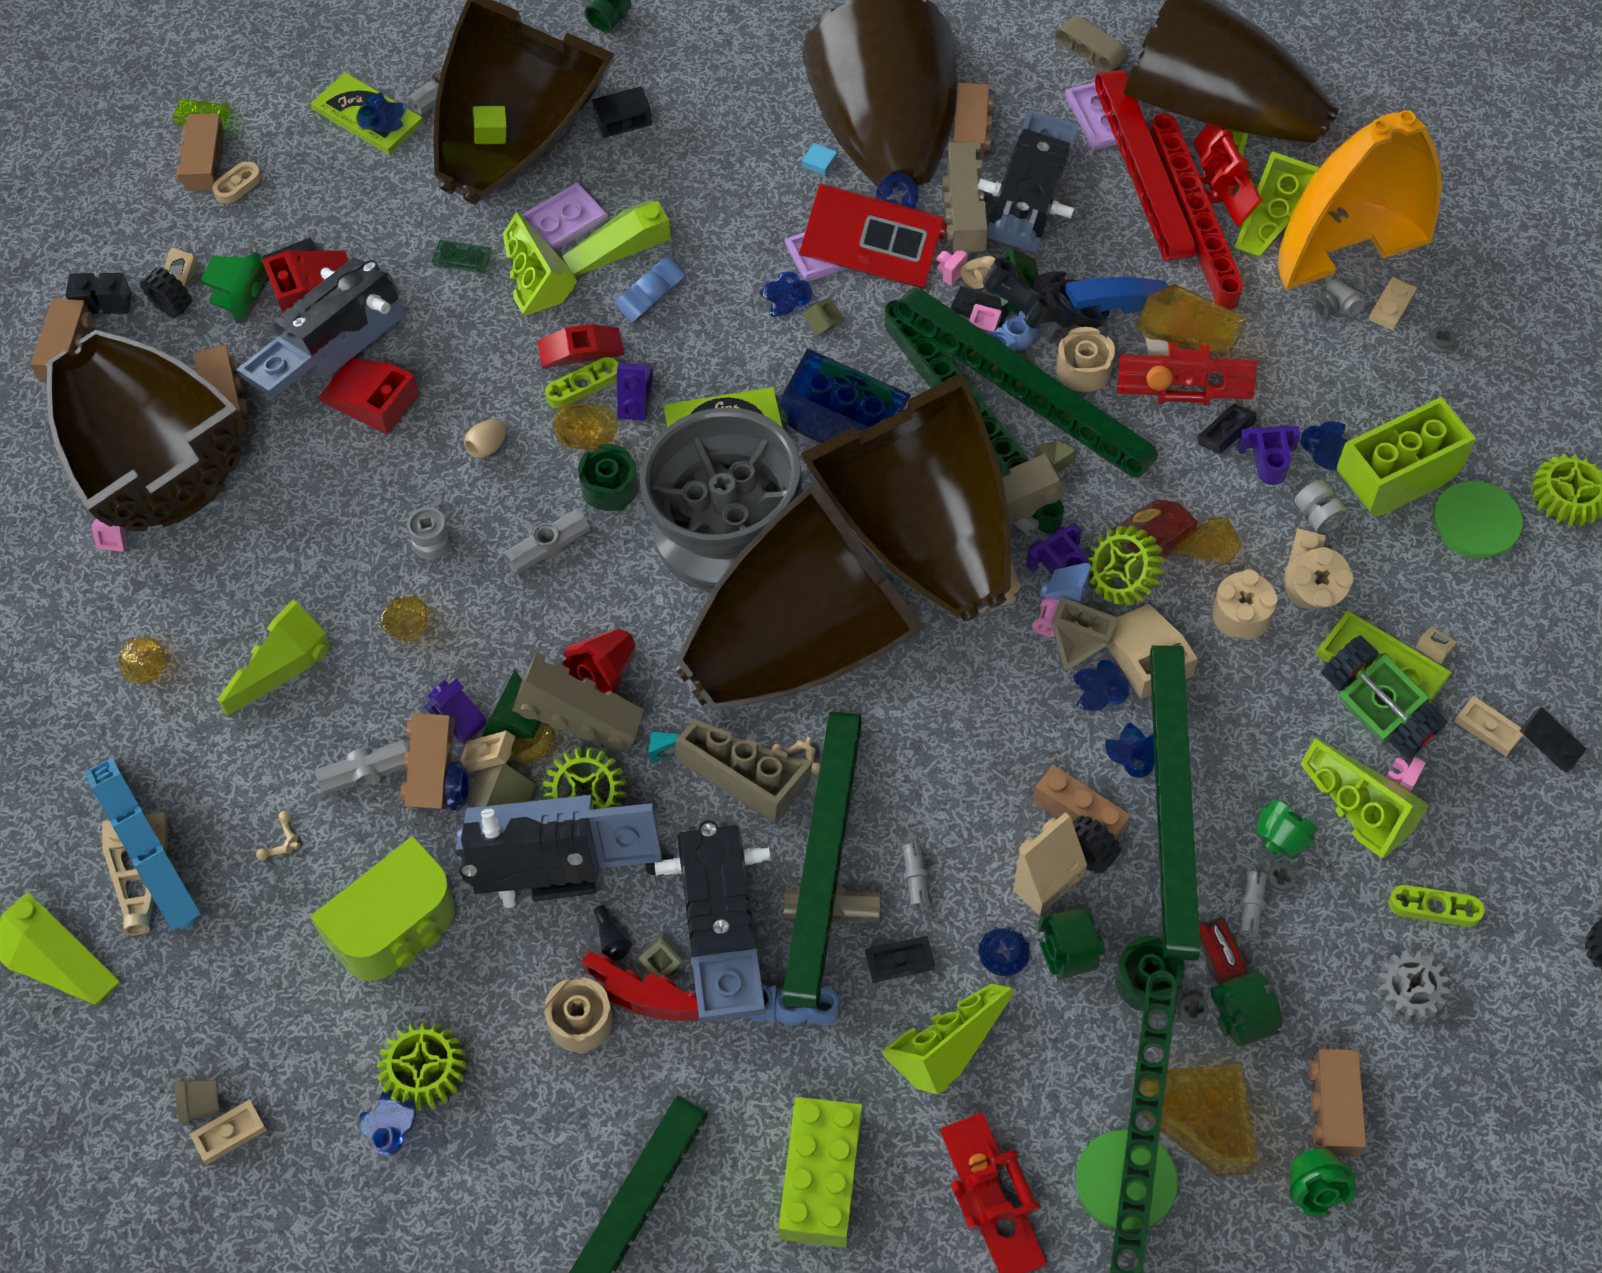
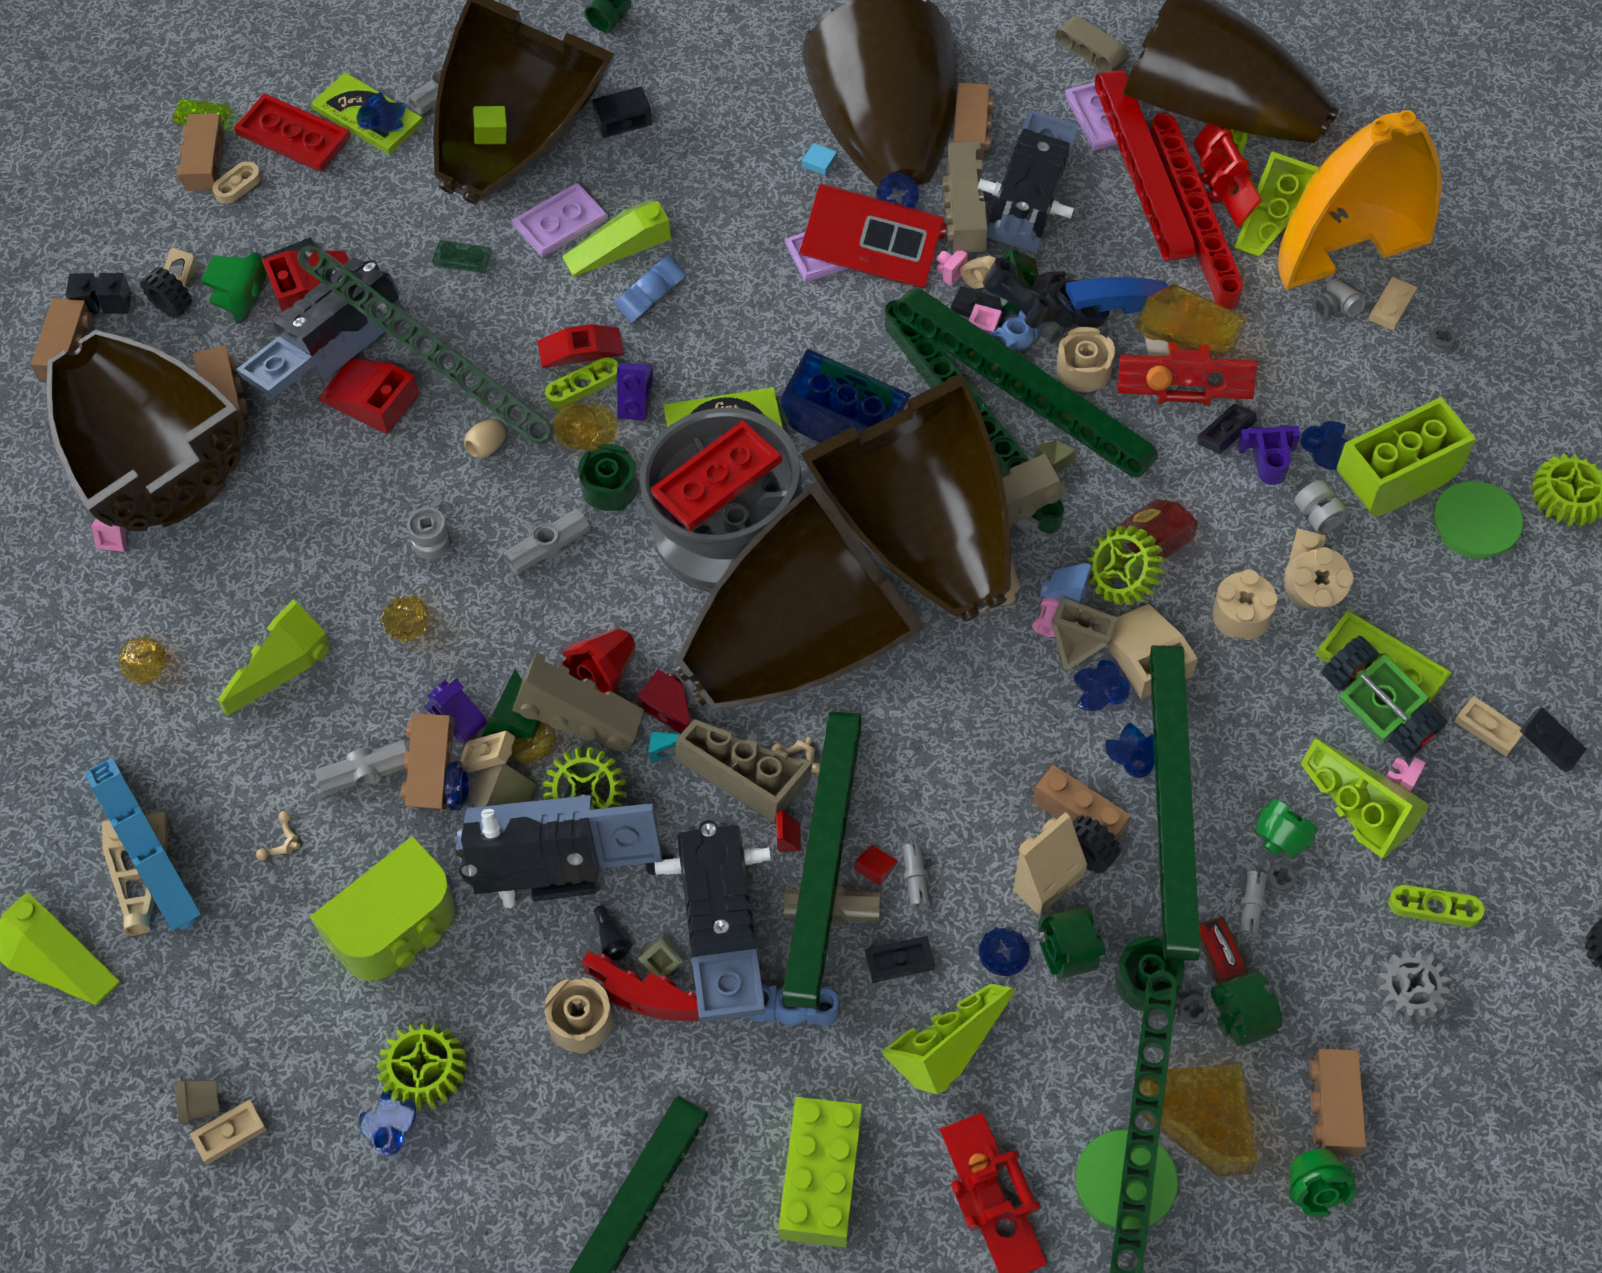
(292, 132): none -> red plate
(416, 335): none -> dark green beam
(539, 271): lime wedge -> none
(665, 700): none -> dark red slope
(716, 475): none -> red plate
(786, 293): clear blue plate -> none
(787, 833): none -> red slope
(823, 316): olive slope -> none
(875, 864): none -> red slope
(1057, 551): dark purple pin -> none
(1210, 542): clear yellow slope -> none
(1436, 644): tan slope -> none

